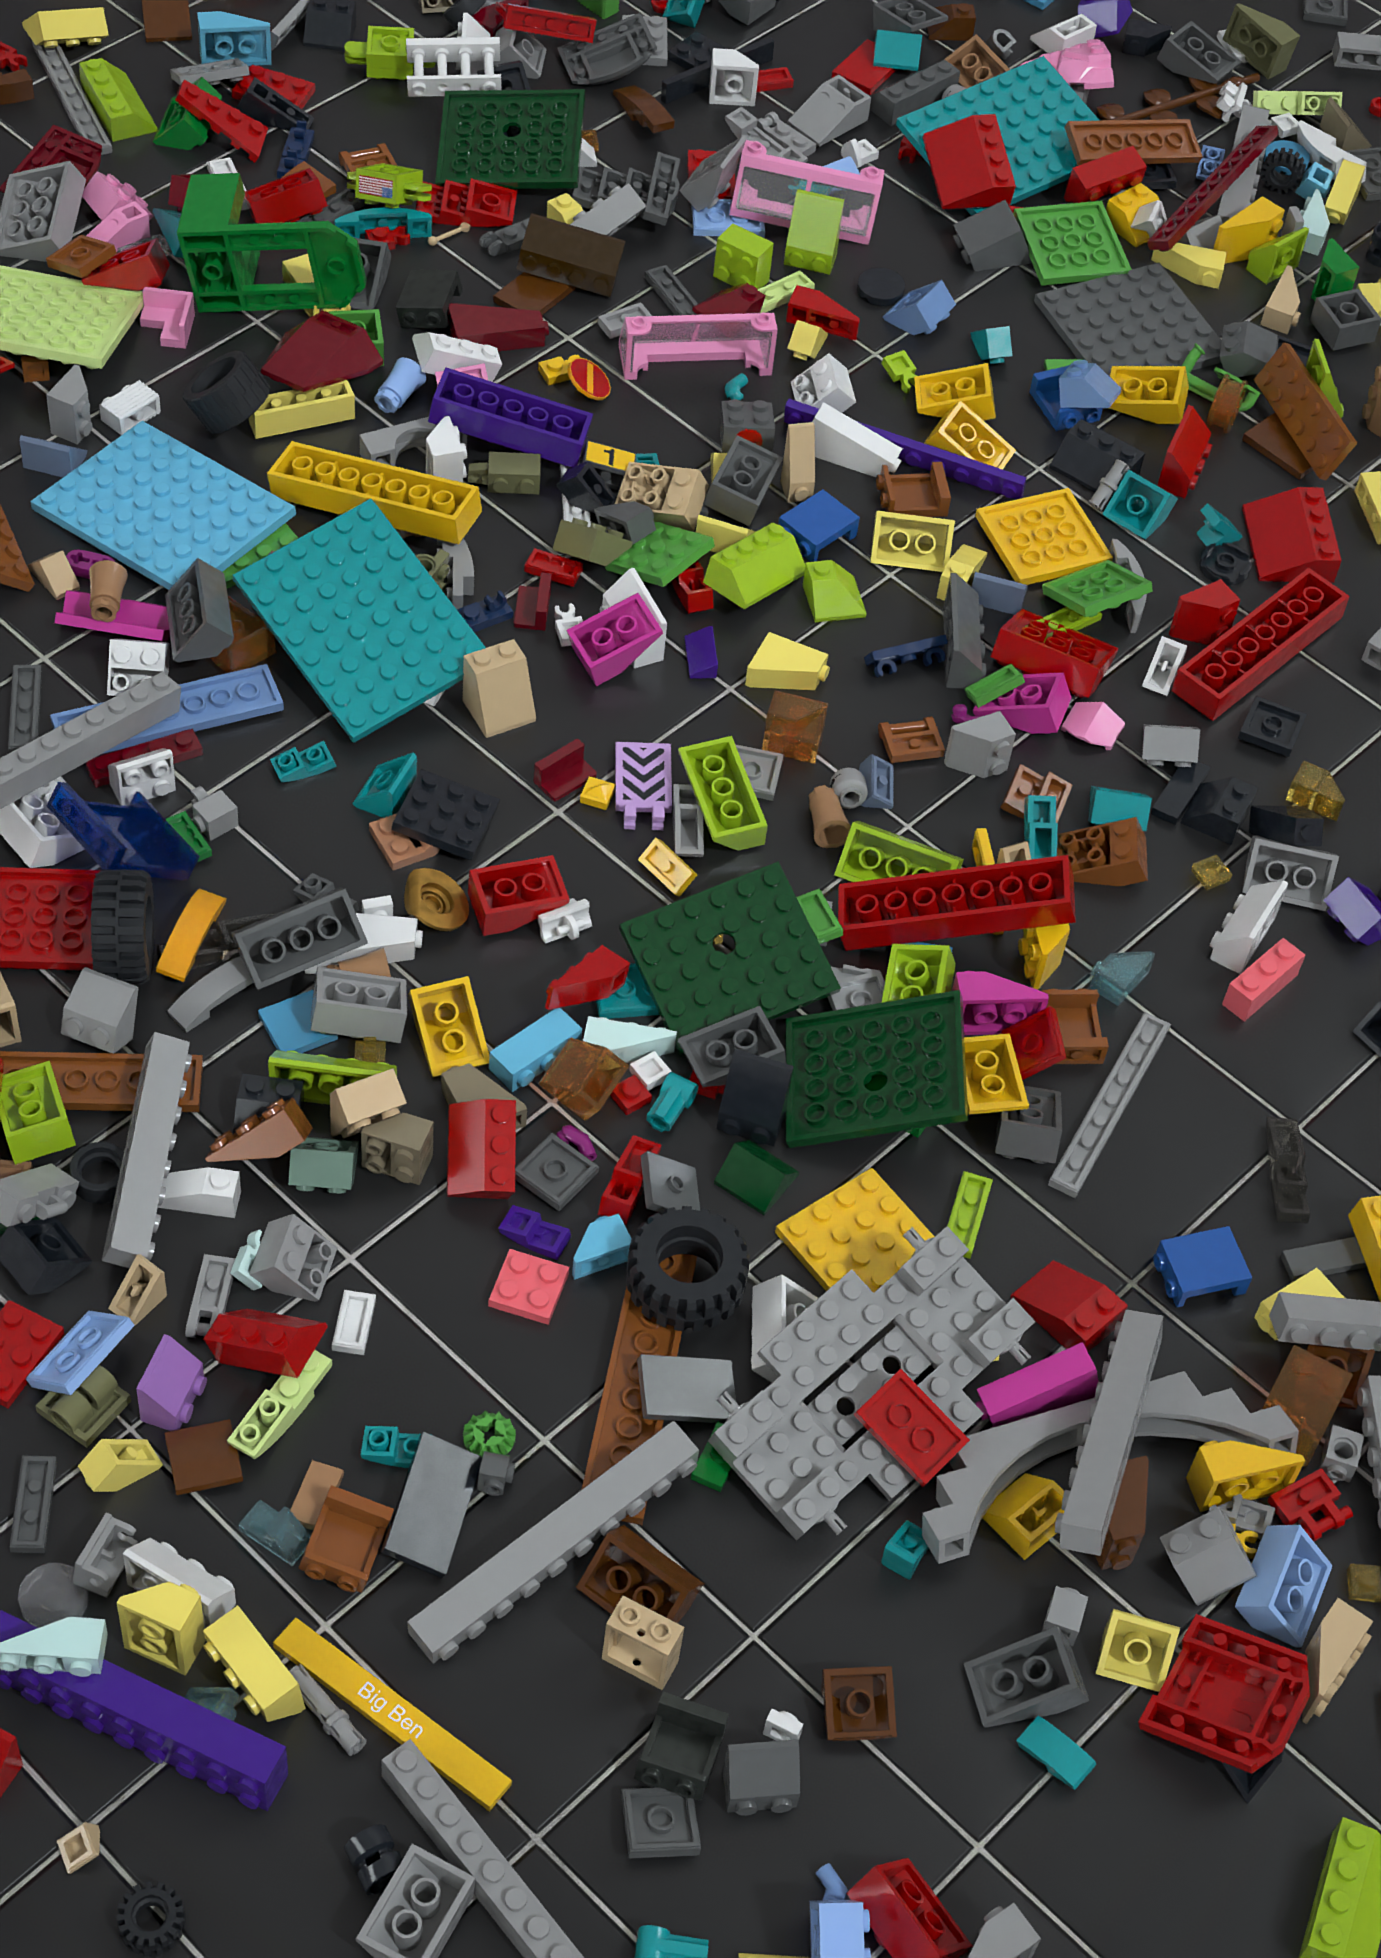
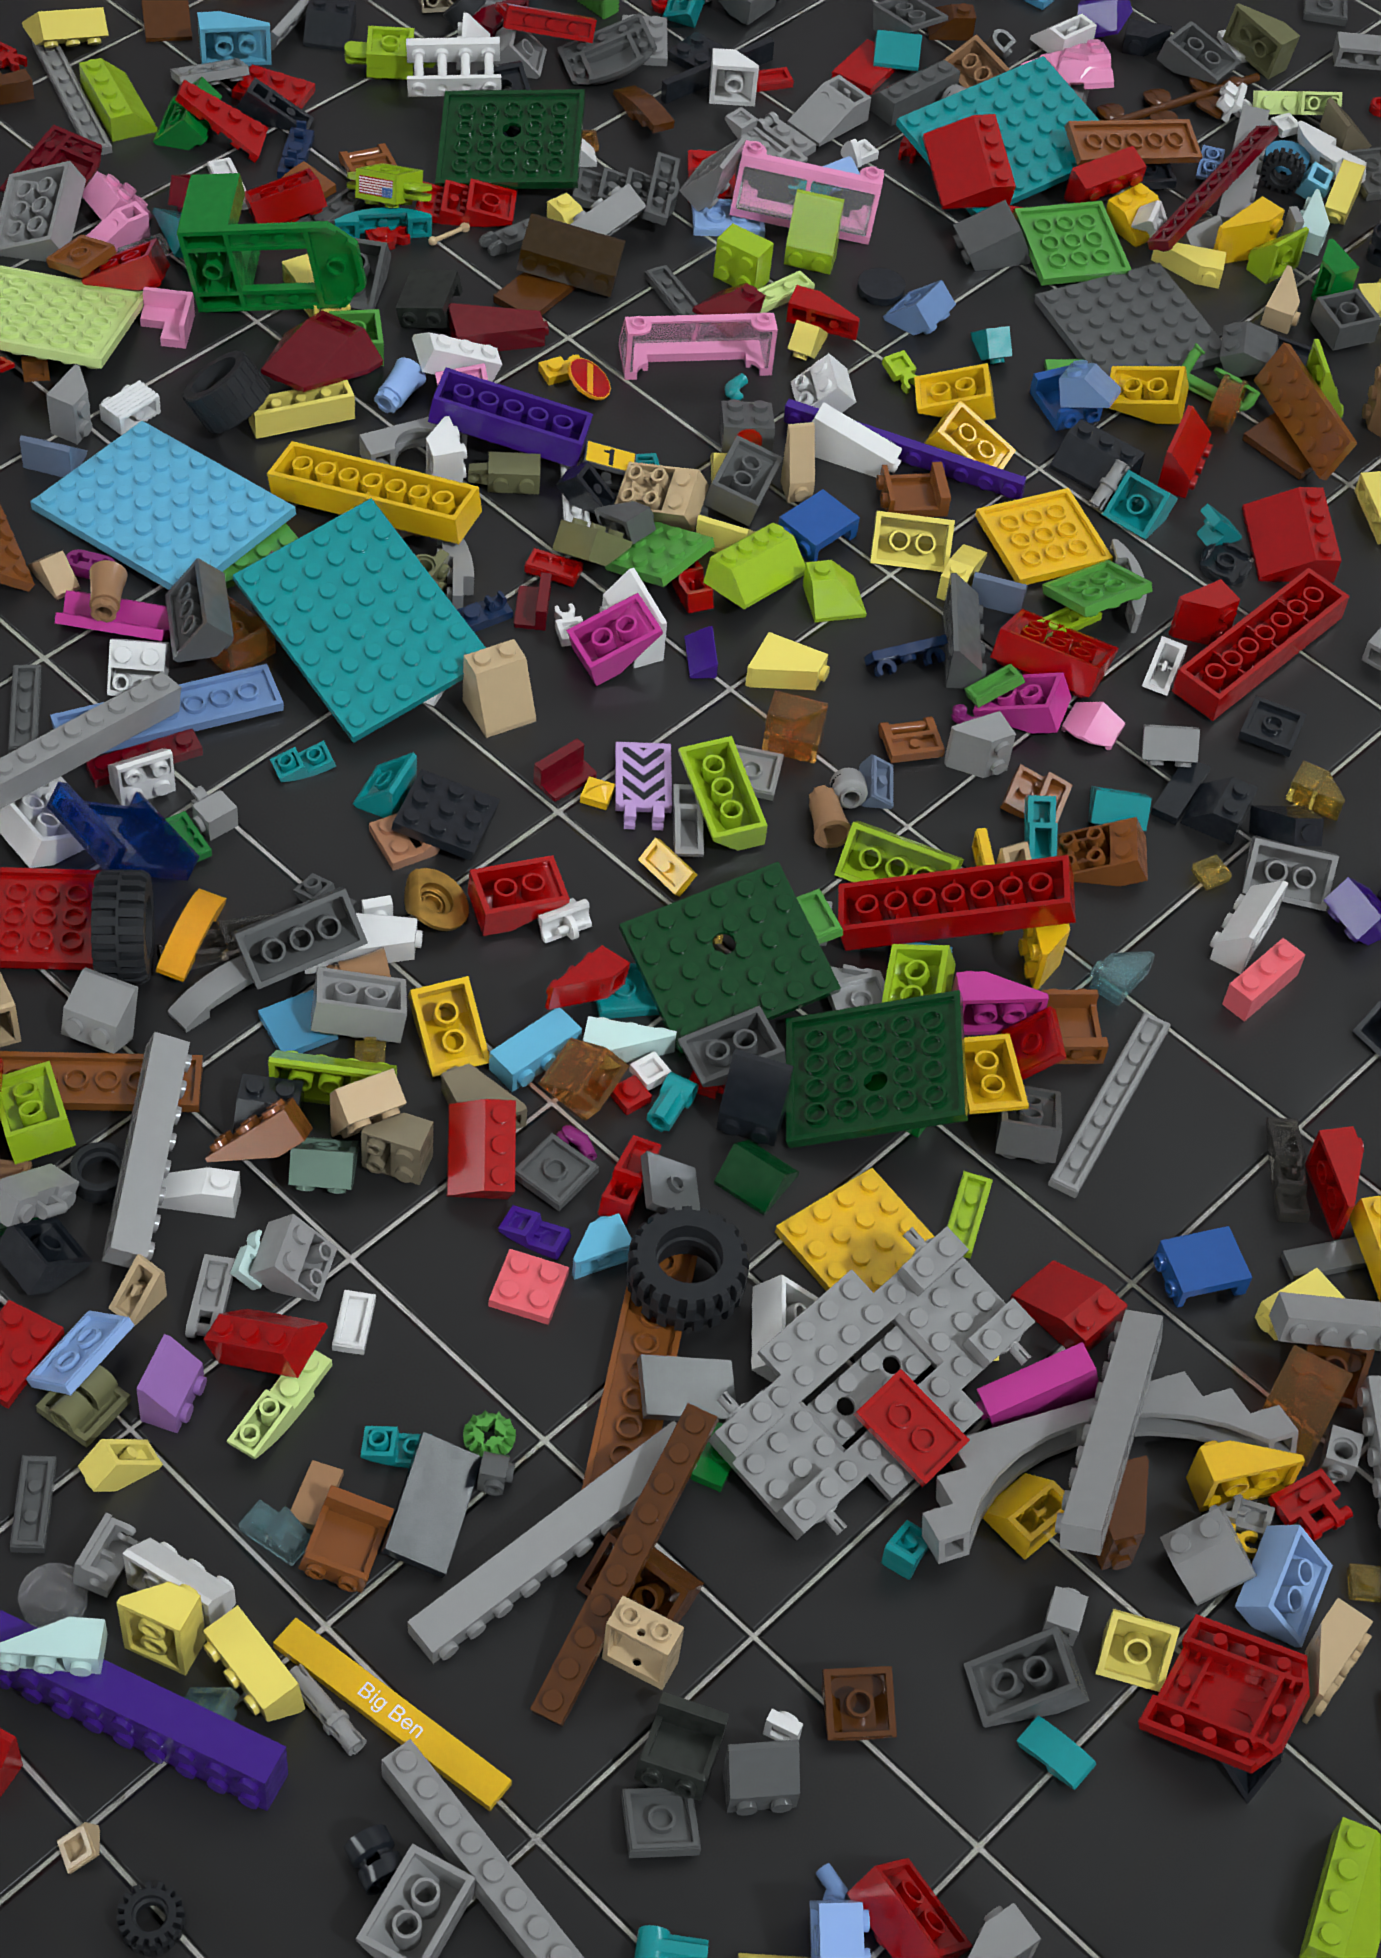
(203, 1457): reddish brown slope -> none
(613, 322): light grey plate -> none
(624, 1563): none -> reddish brown plate
(1335, 1173): none -> red slope

